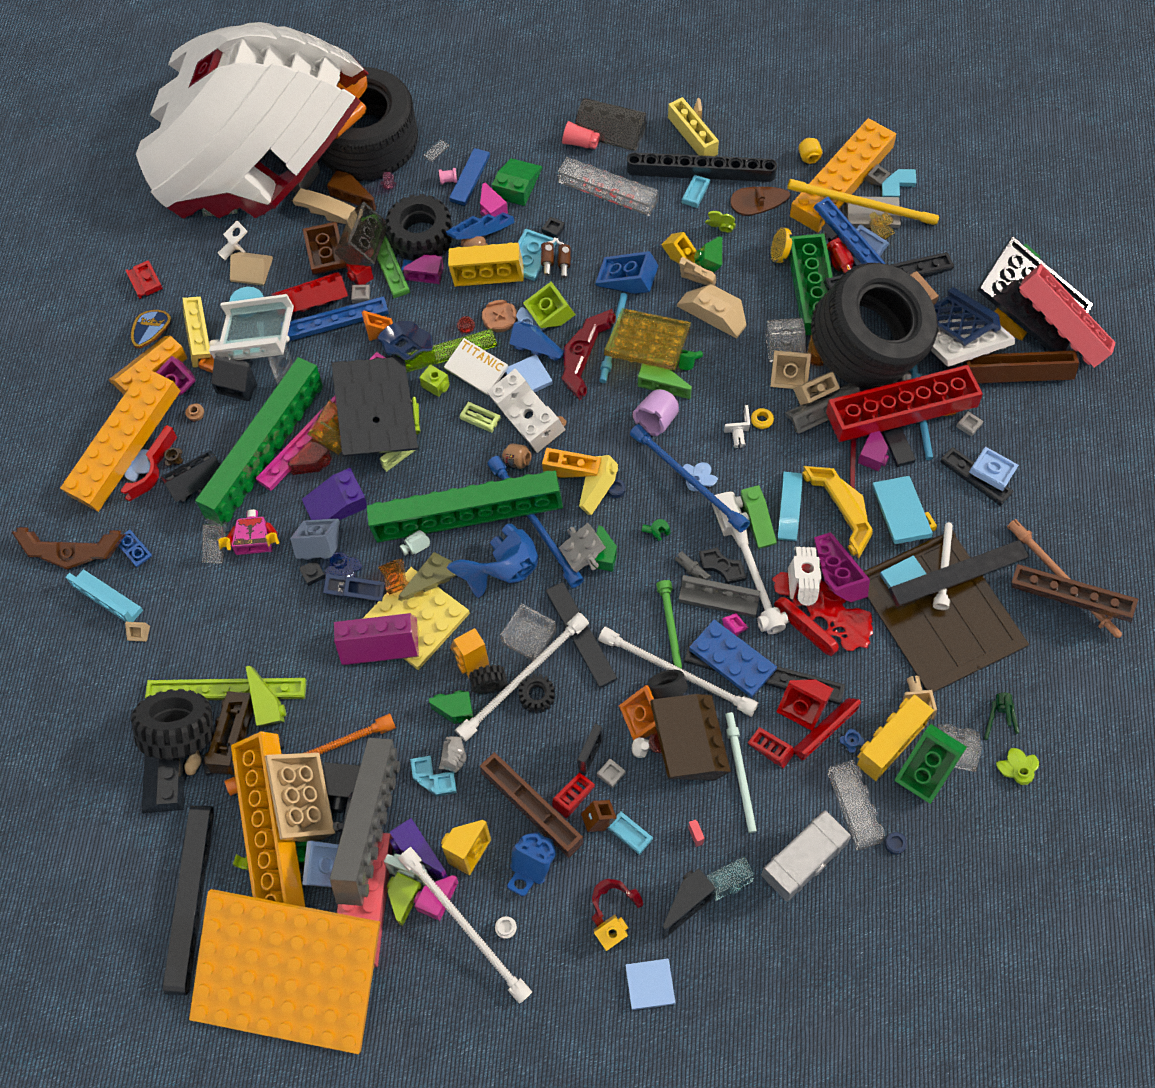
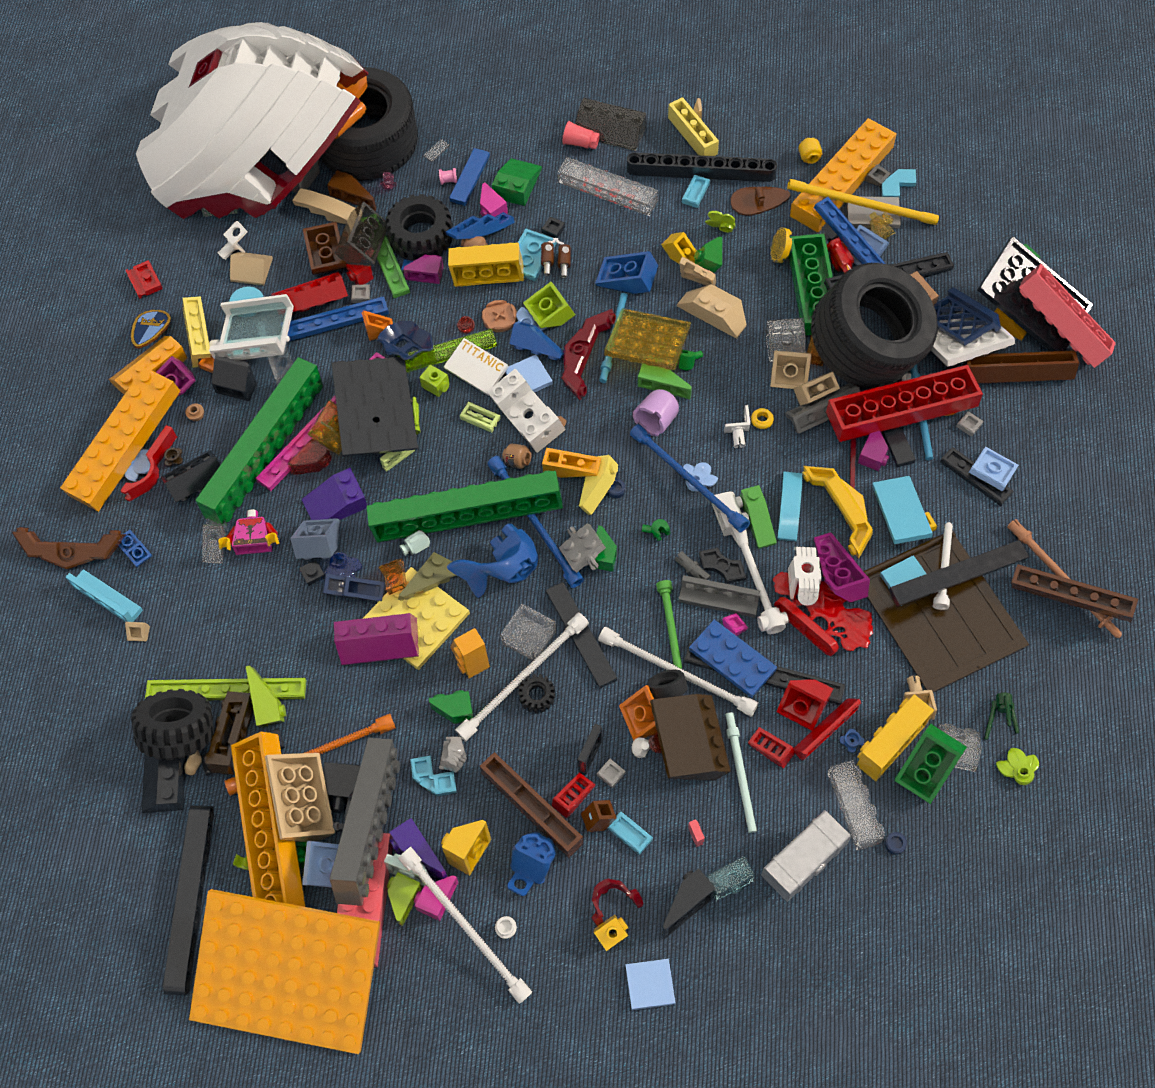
(488, 679): black tyre -> none

